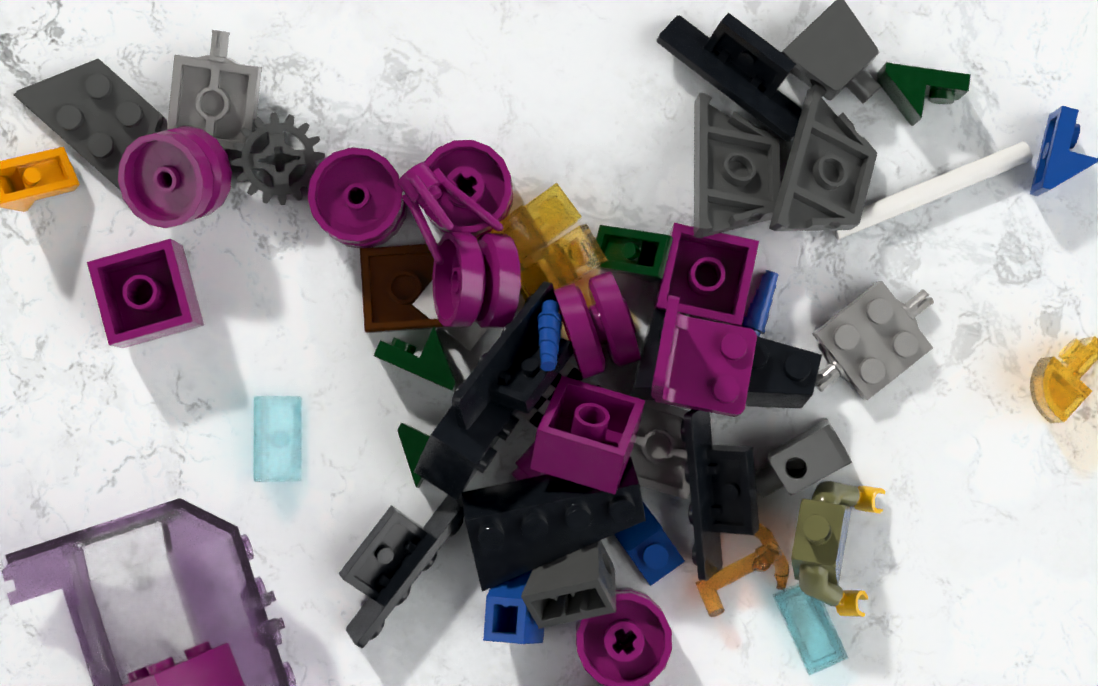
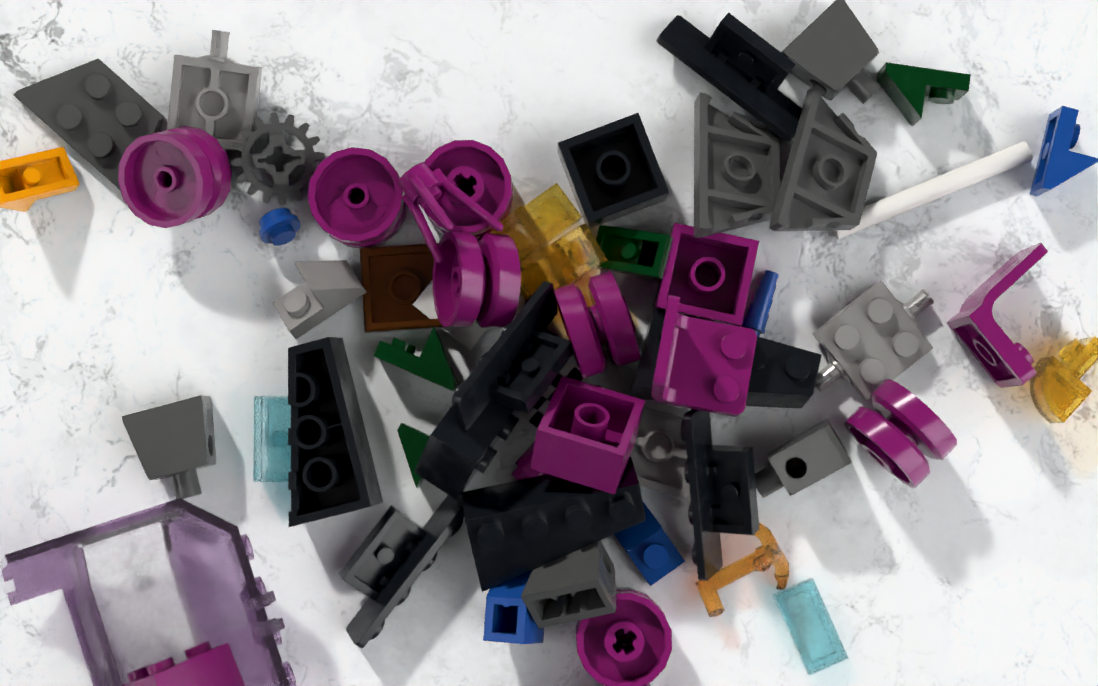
(145, 293): magenta brick -> none
(175, 442): none -> dark grey torso
(278, 227): none -> blue plate
(325, 291): none -> light grey slope
(327, 436): none -> black wedge
(549, 334): blue animal -> none
(612, 171): none -> black brick
(822, 542): olive torso -> none
(901, 433): none -> magenta wheel
(974, 324): none -> magenta piece

